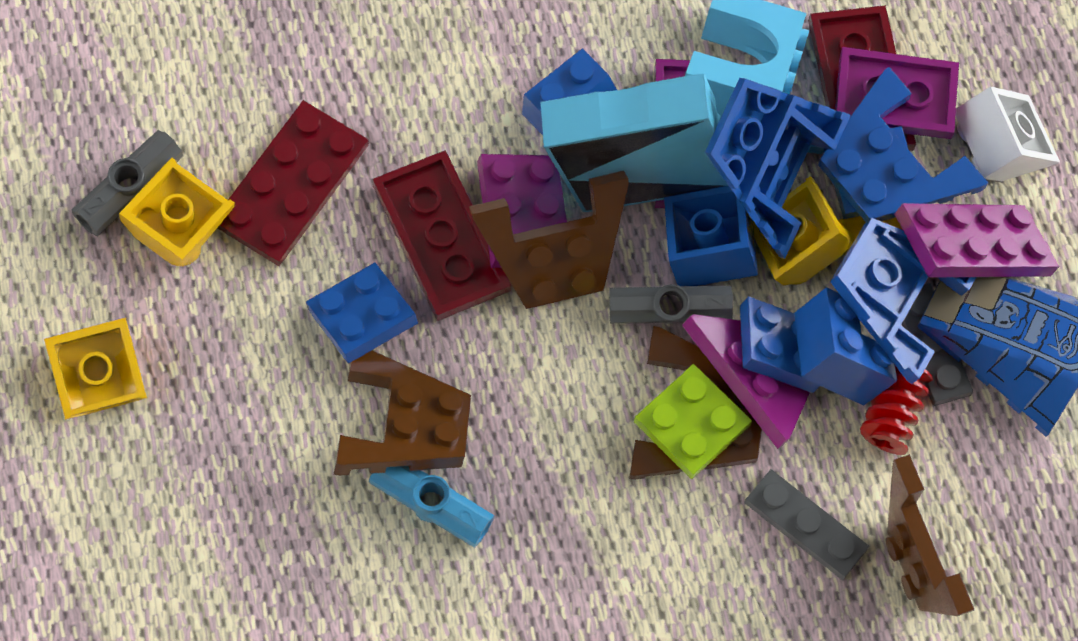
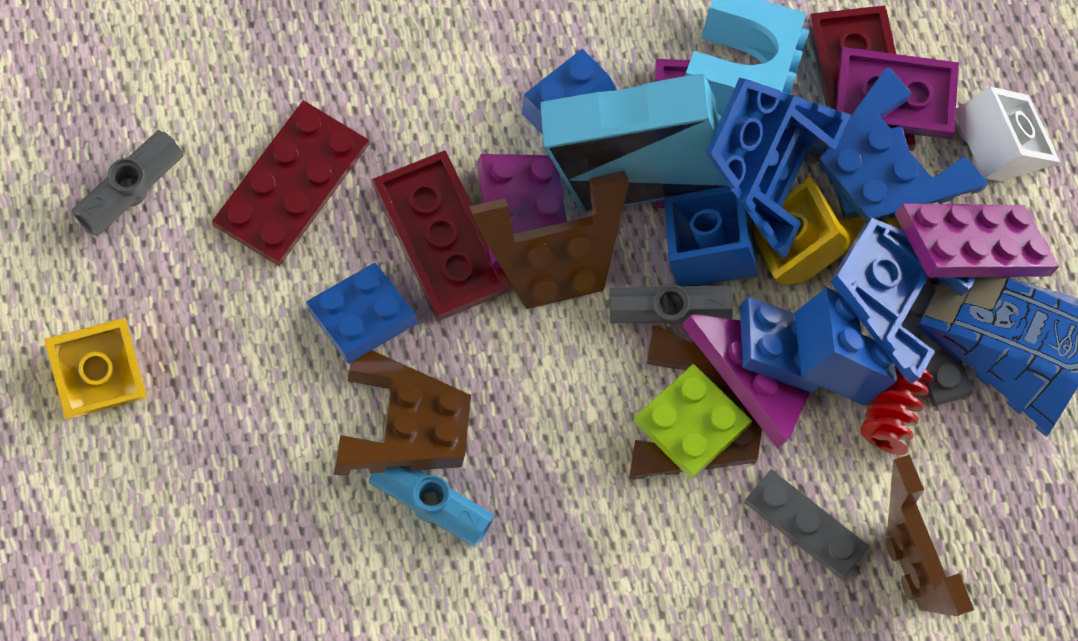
(175, 214): yellow slope -> none

